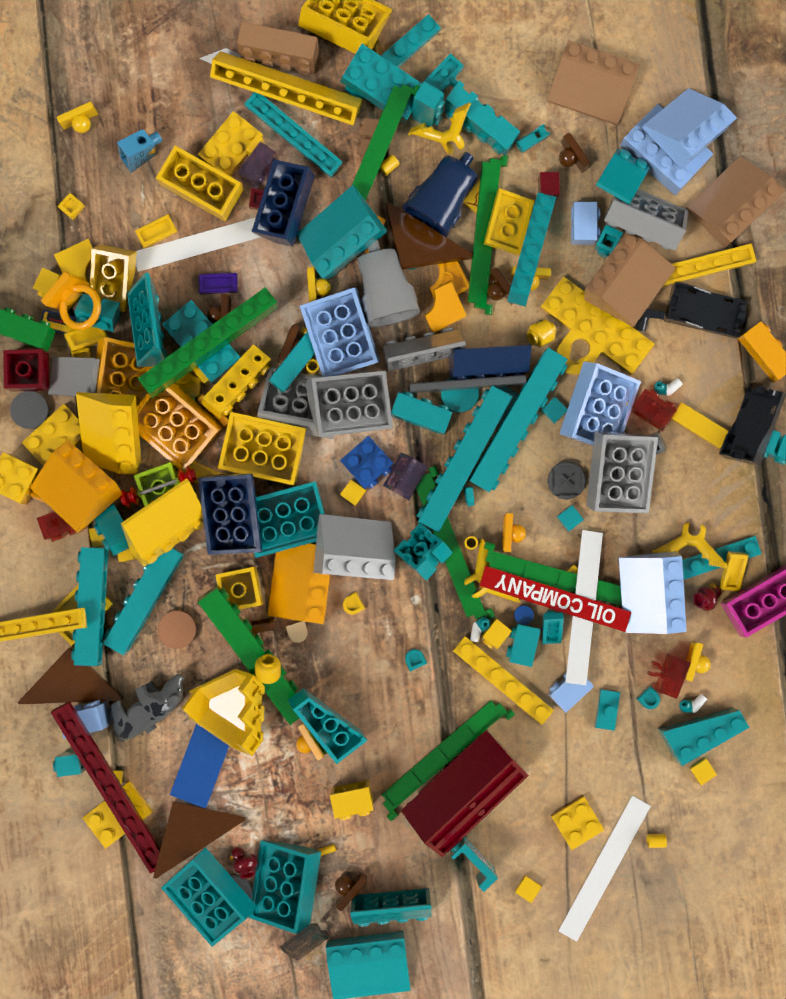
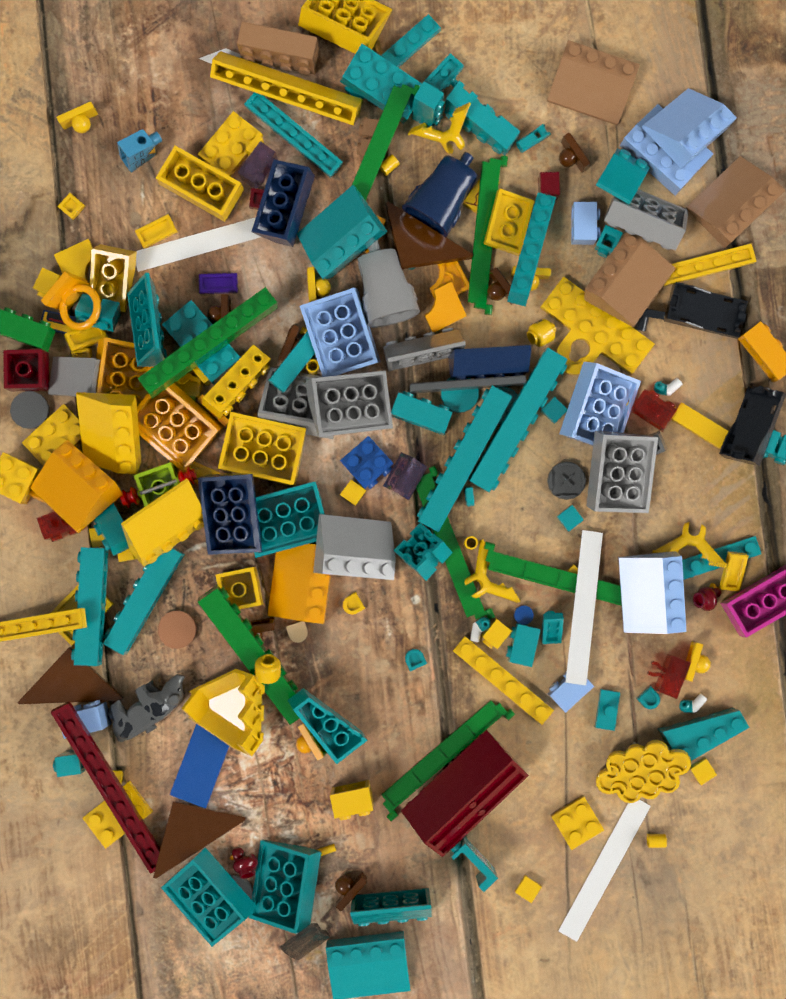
(511, 532): light orange tile -> none
(555, 599): red sticker -> none
(643, 771): none -> yellow plate

